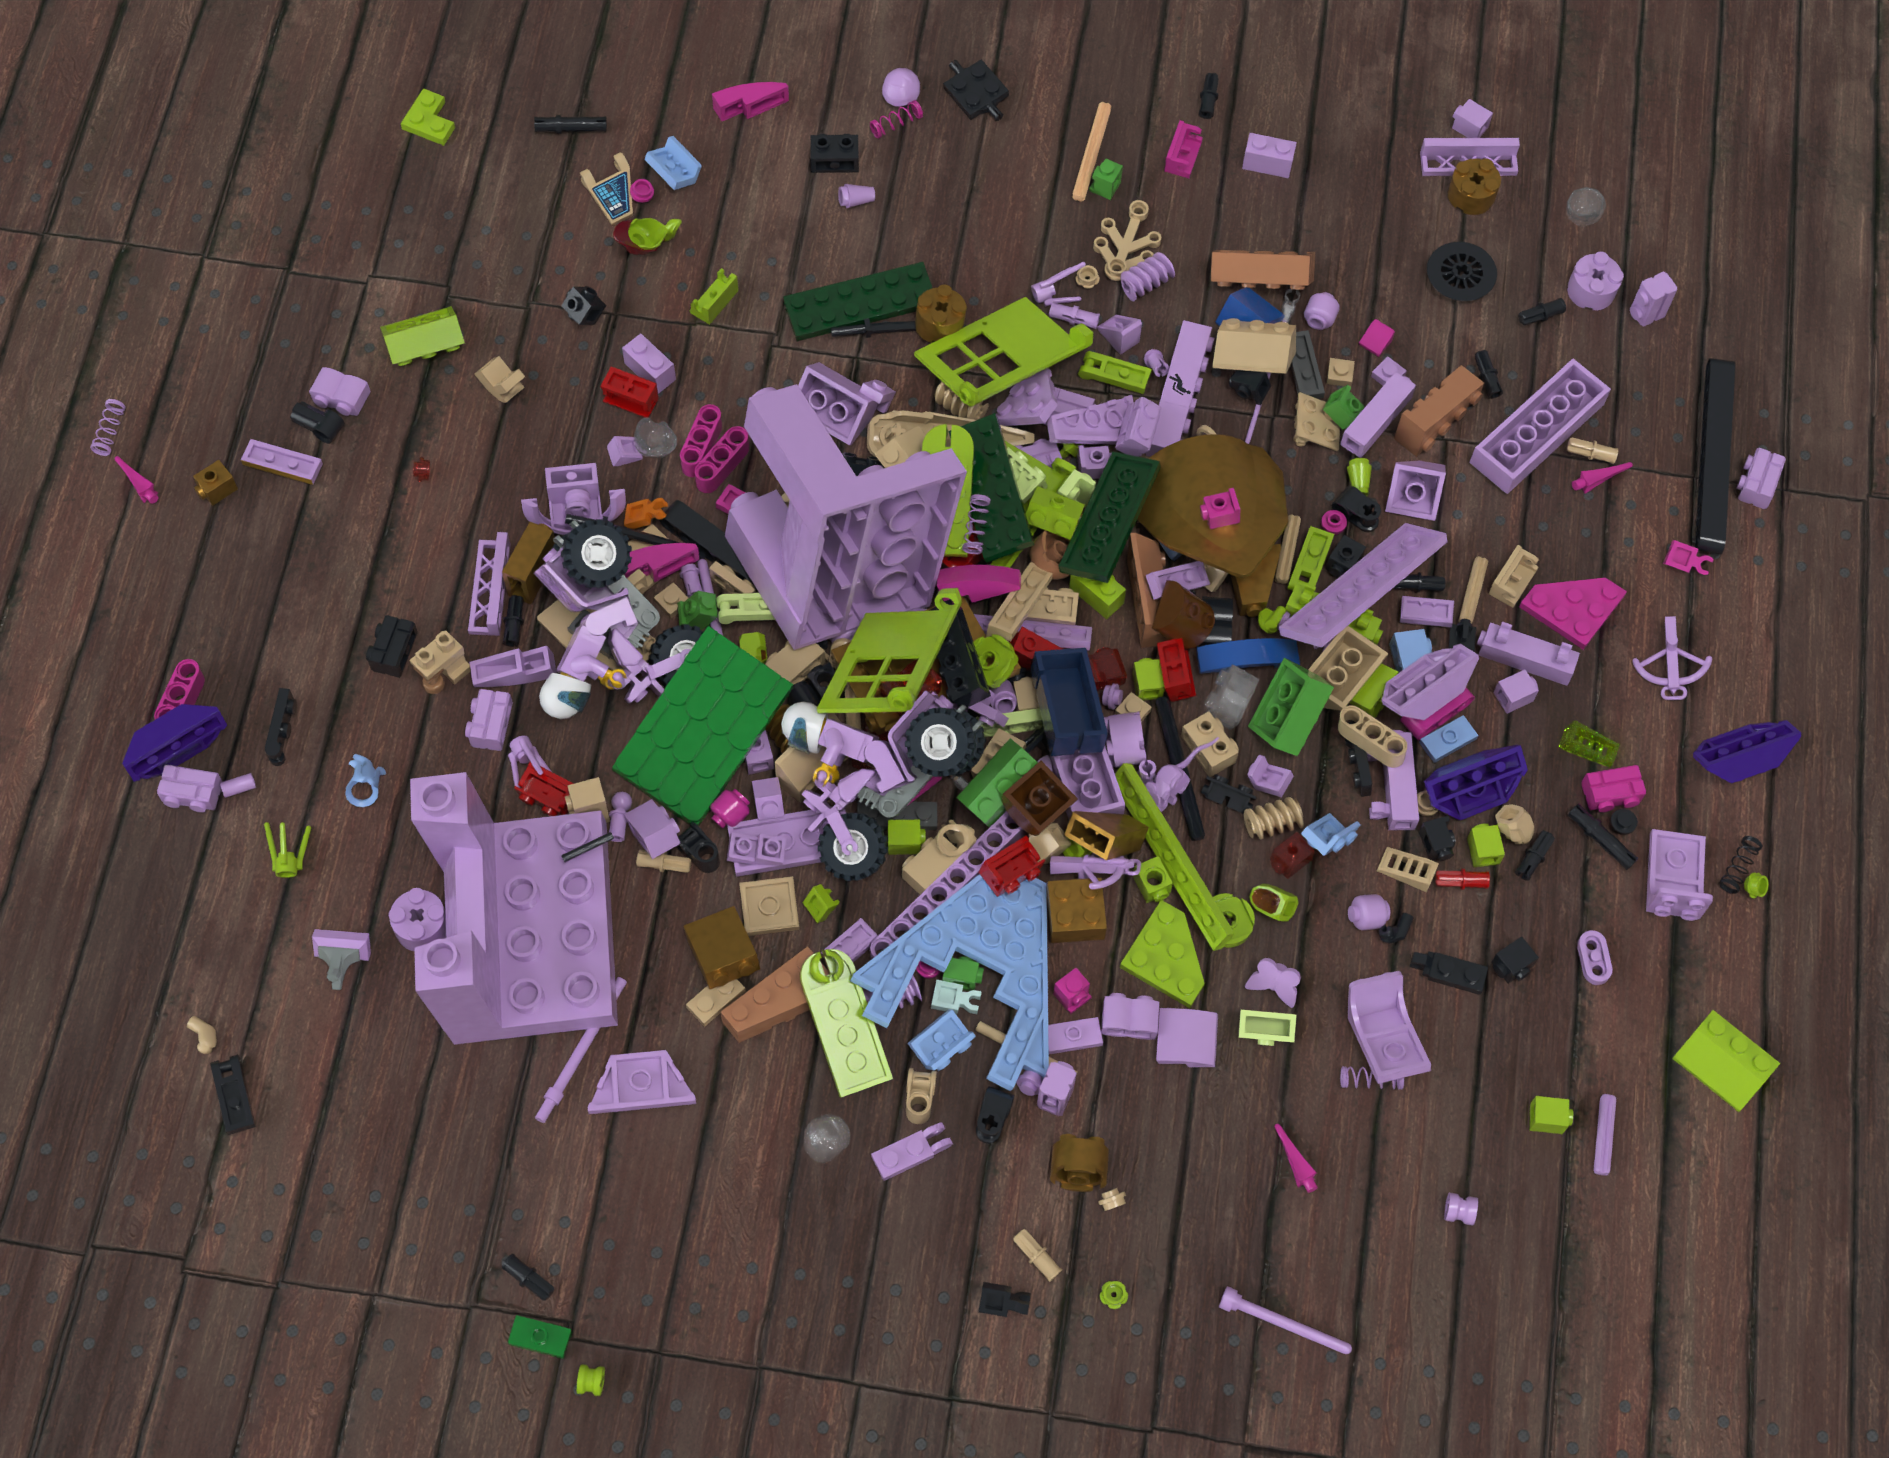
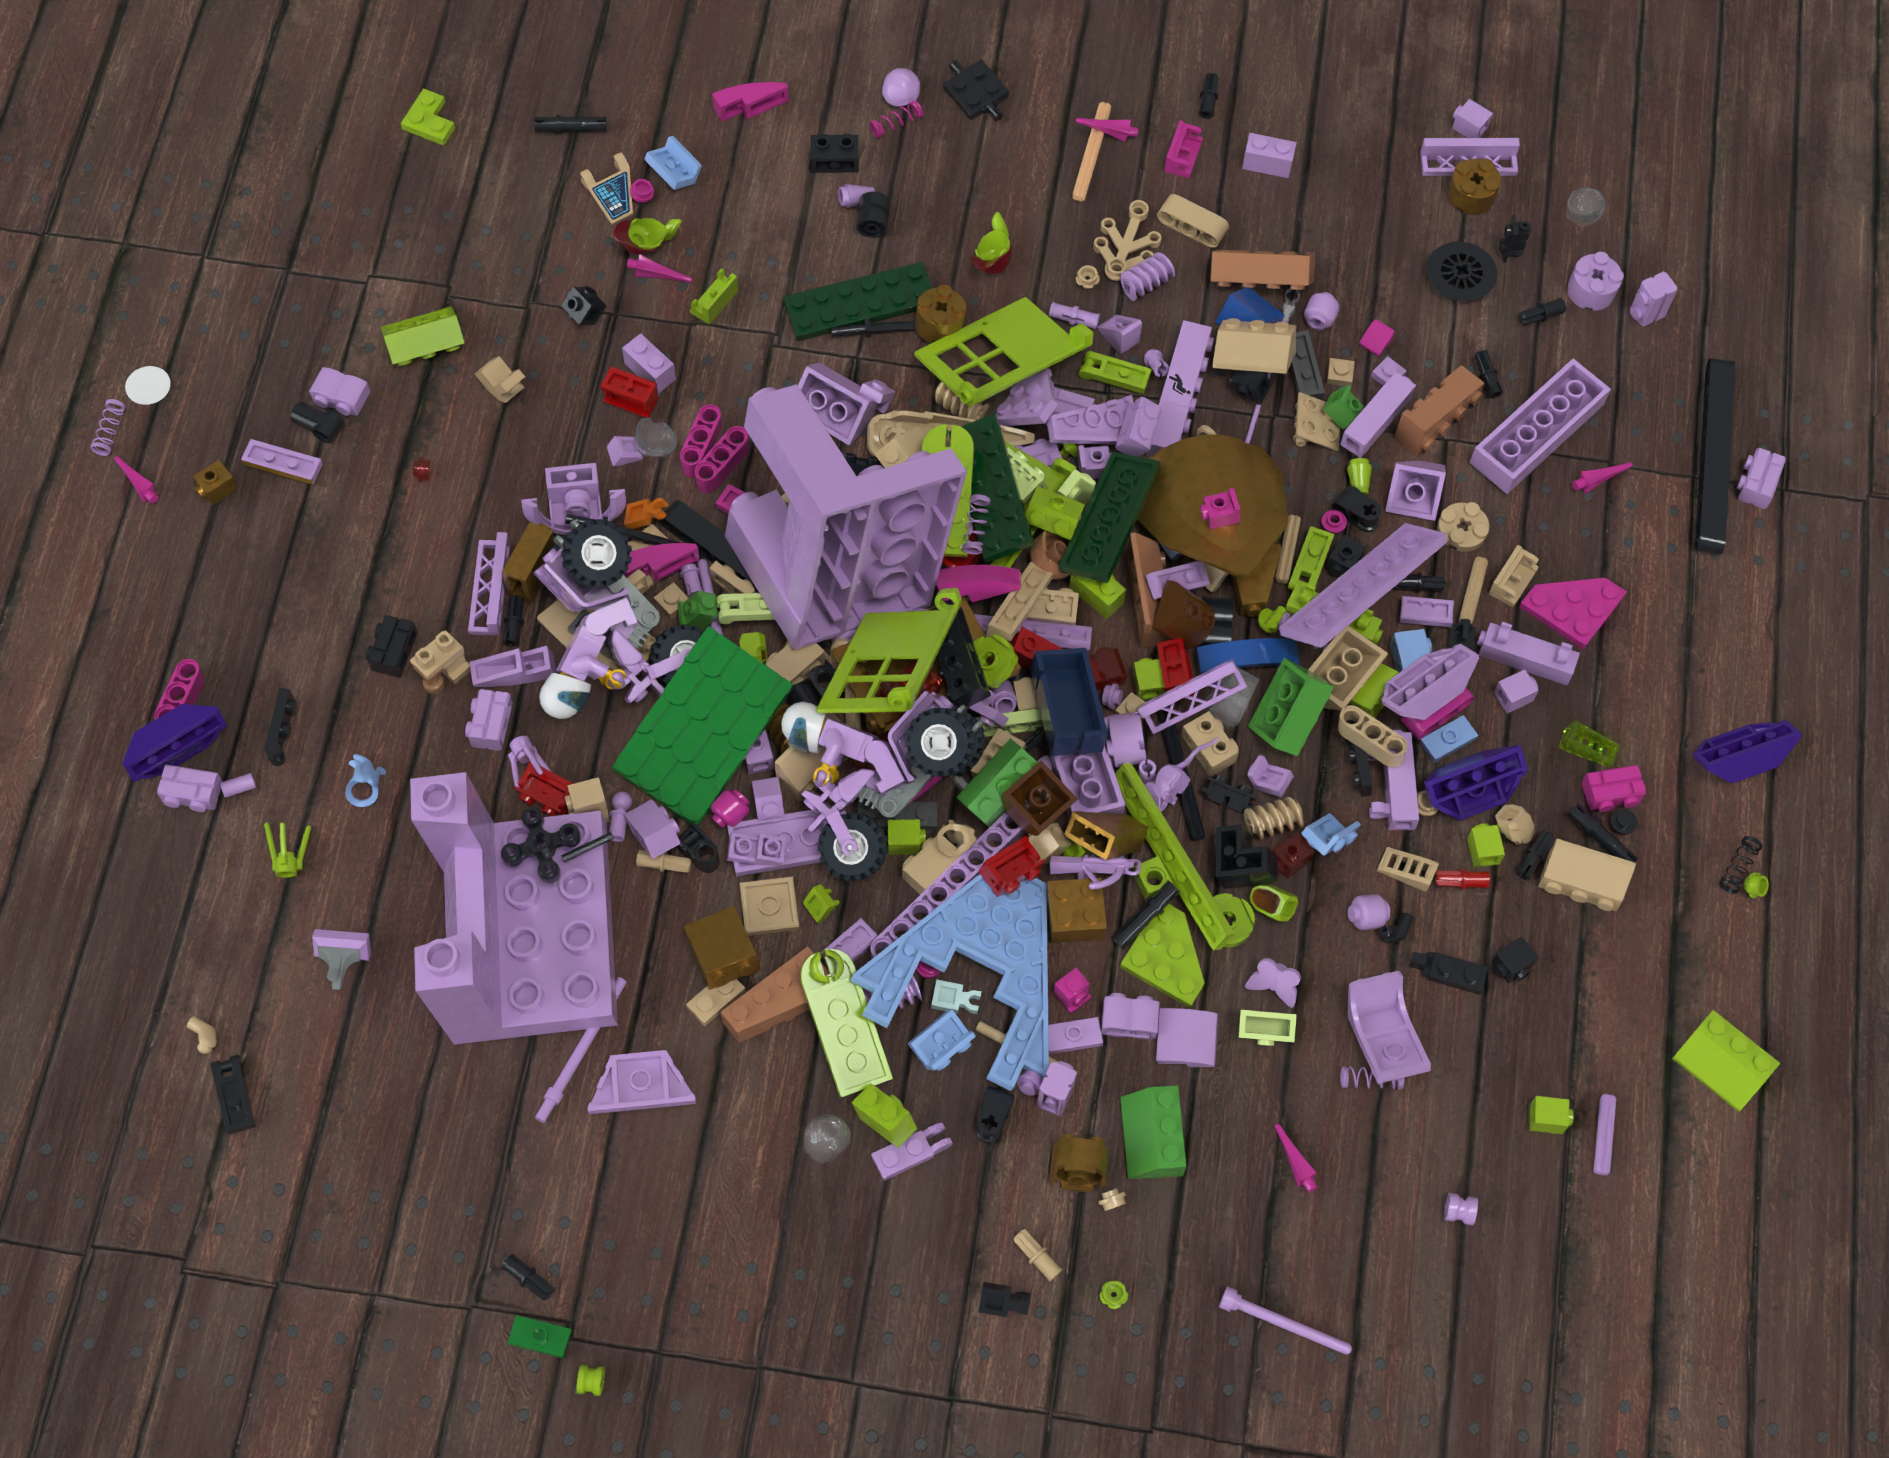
(147, 385): none -> white sticker
(411, 908): lavender brick -> none
(545, 853): none -> black gear
(648, 268): none -> dark pink piece
(873, 214): none -> black wheel
(884, 1115): none -> lime brick
(920, 1091): tan piece -> none
(964, 972): bright green brick -> none
(994, 248): none -> lime hair
(1045, 289): lavender plant -> none
(1106, 179): bright green brick -> none
(1116, 128): none -> dark pink piece
(1146, 914): none -> black pin
(1153, 1133): none -> bright green slope
(1187, 688): none -> lavender fence
(1193, 220): none -> tan beam
(1240, 863): none -> black brick
(1438, 839): black brick -> none
(1472, 516): none -> tan plate
(1514, 238): none -> black hinge
(1586, 875): none -> tan slope
(1592, 450): tan axle -> none
(1594, 959): lavender plate -> none
(1672, 681): lavender piece -> none
(1676, 875): lavender bracket -> none
(1684, 557): dark pink plate -> none

